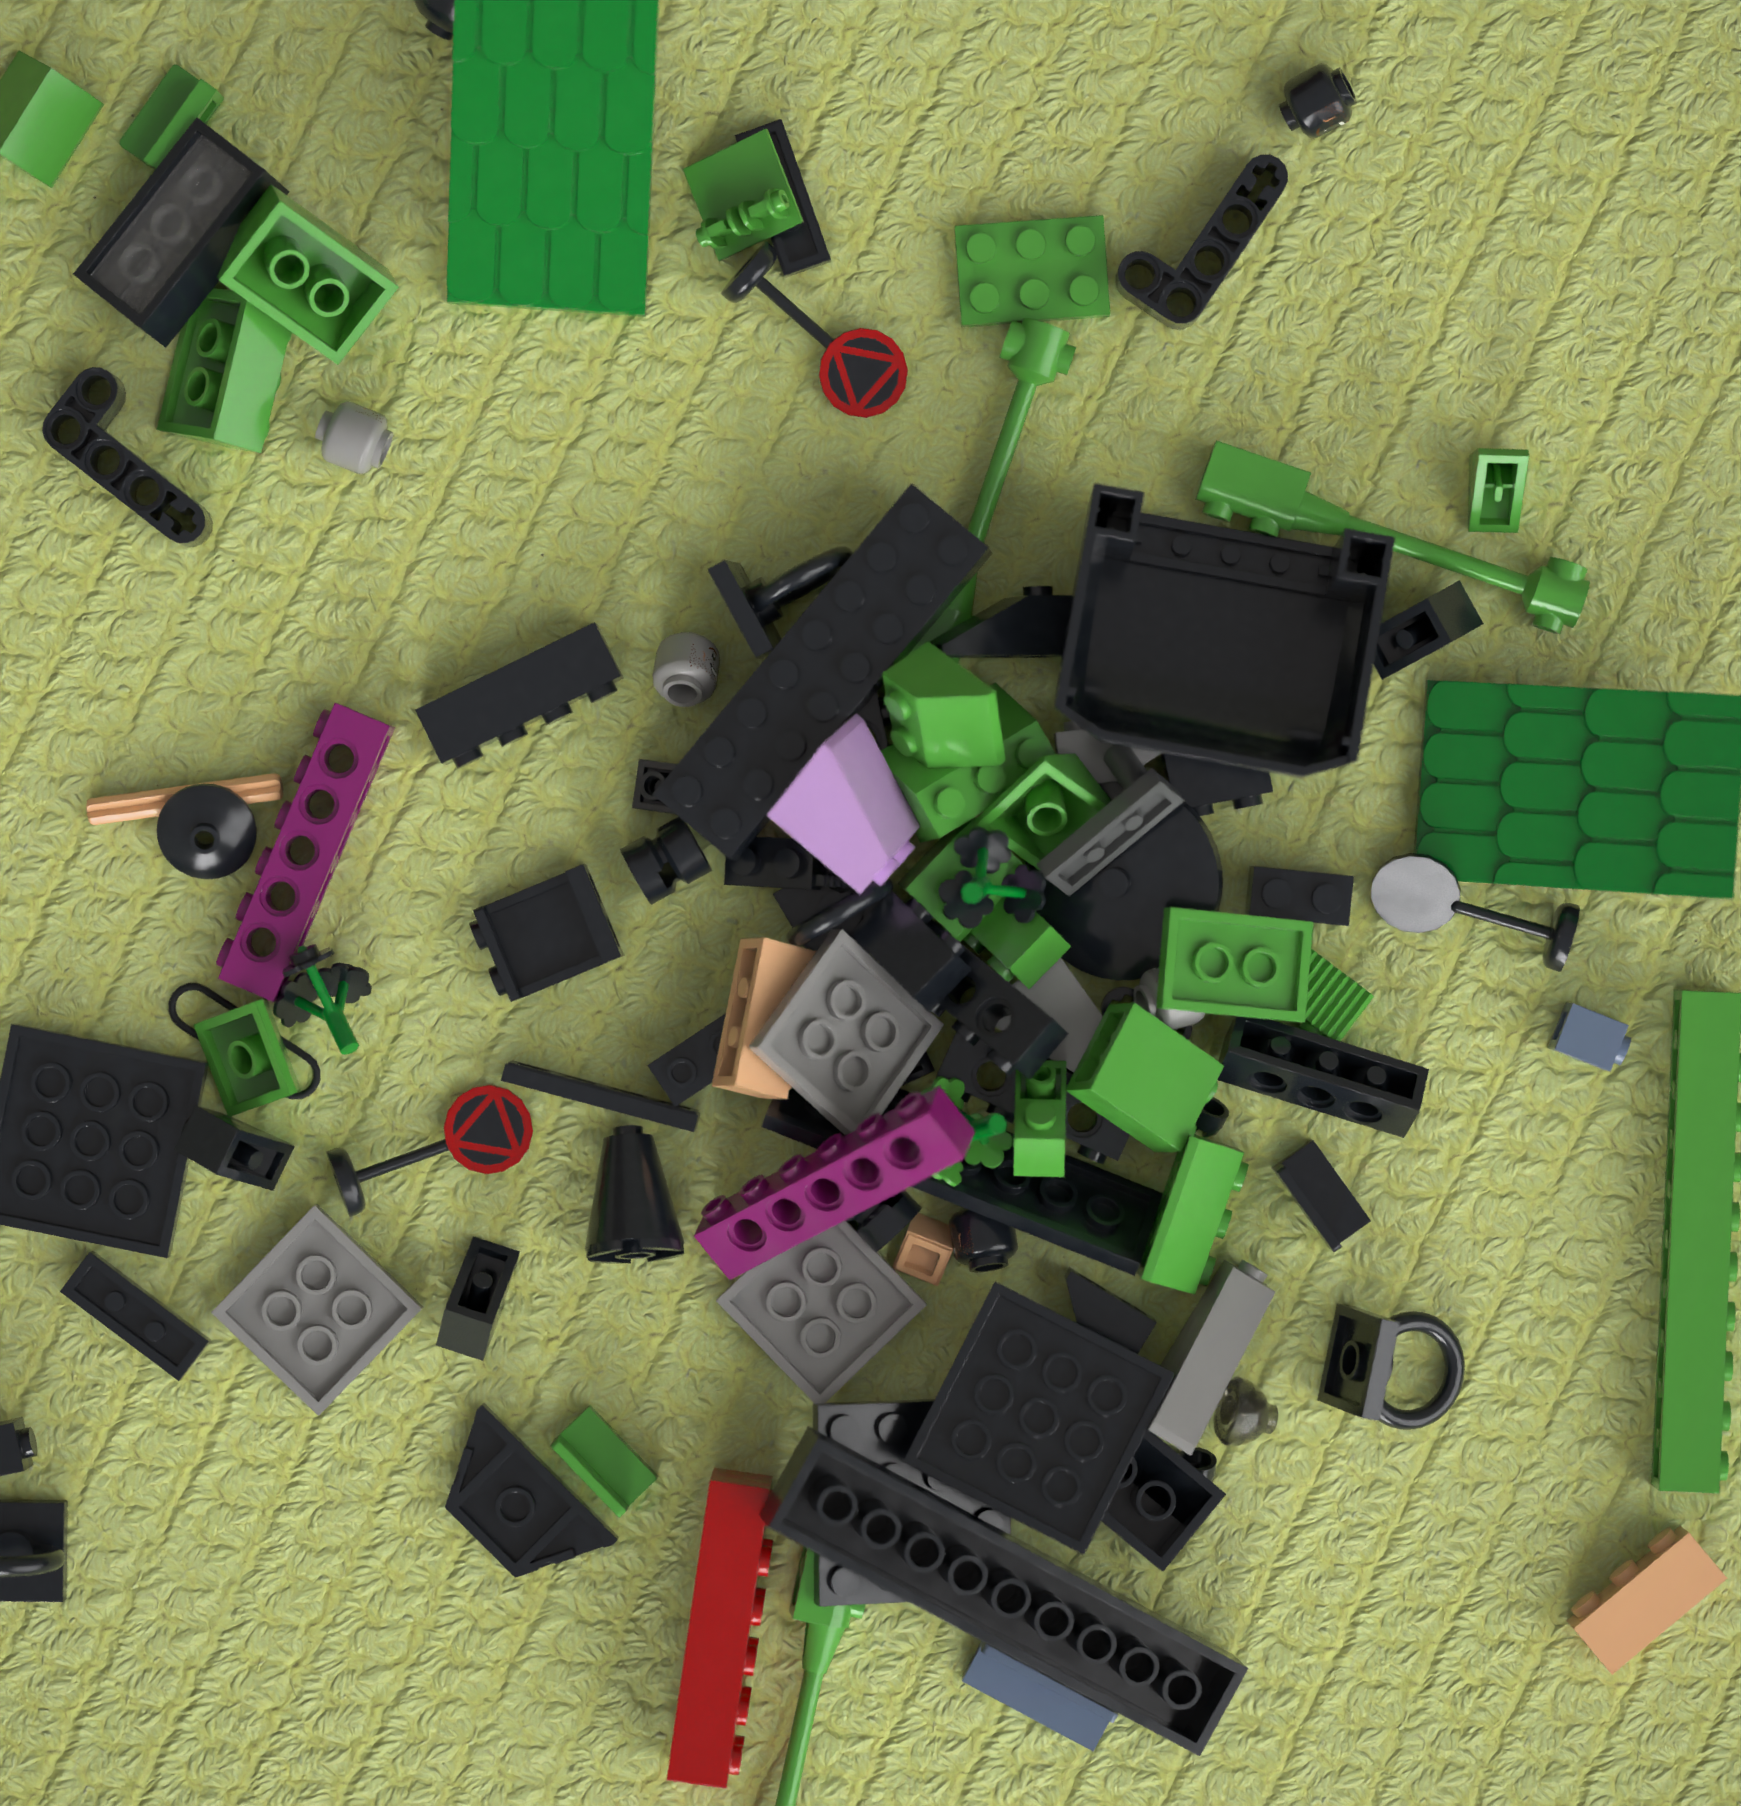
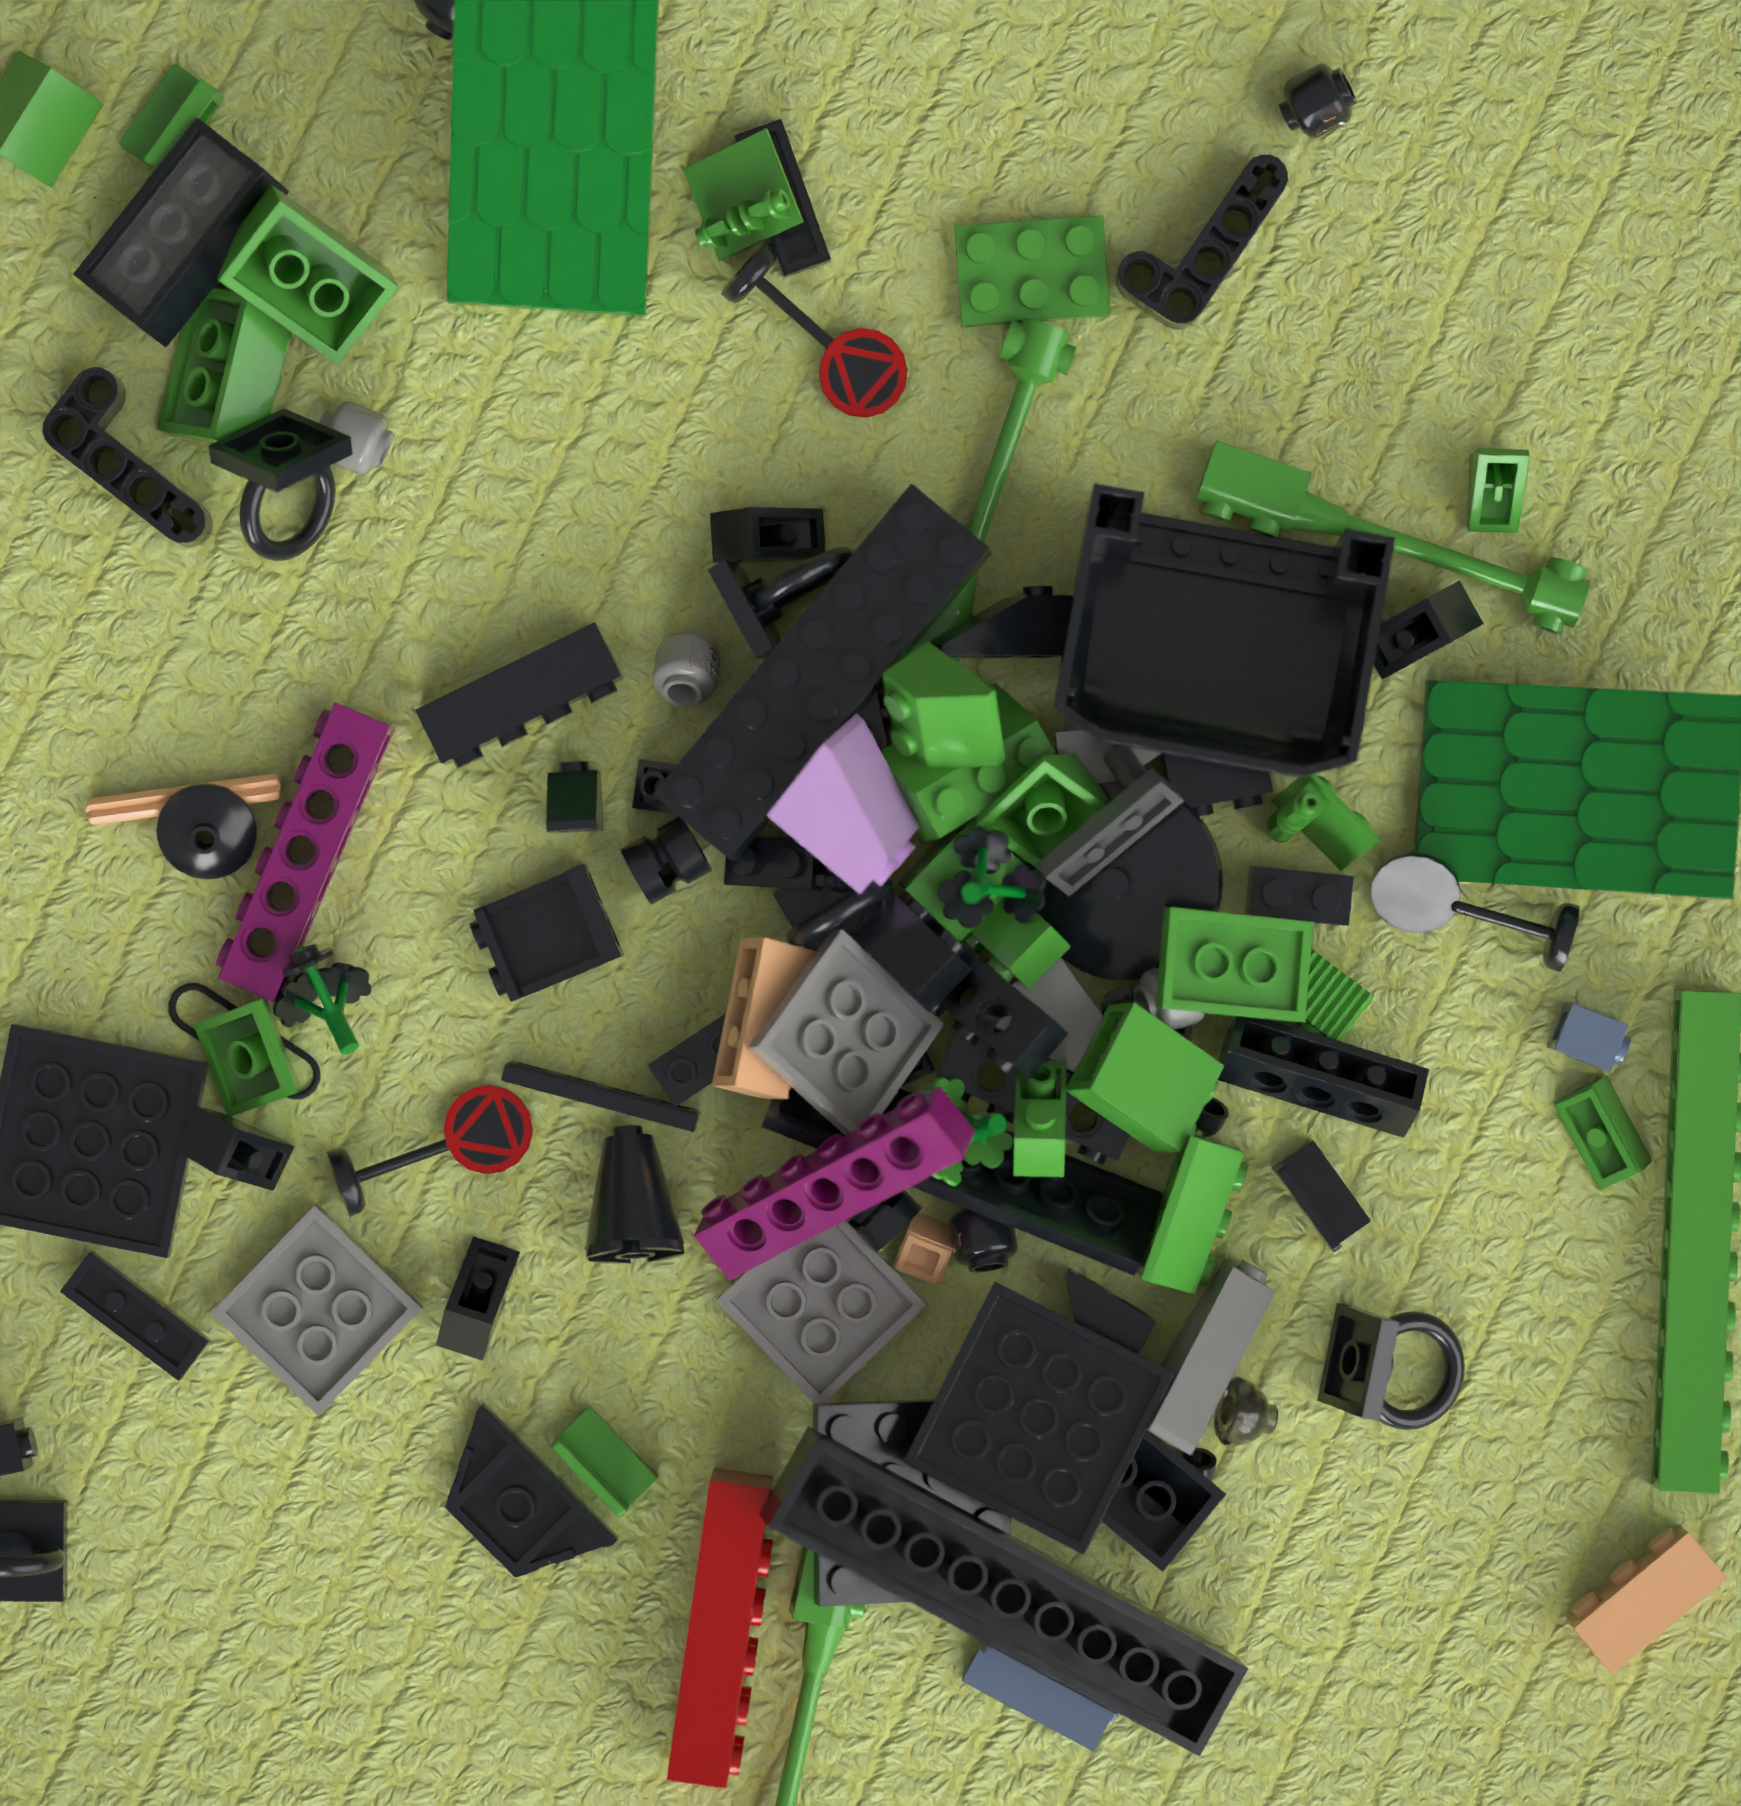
(276, 456): none -> black tile
(574, 799): none -> black slope
(767, 534): none -> black slope
(1323, 817): none -> bright green hinge
(1603, 1132): none -> bright green slope

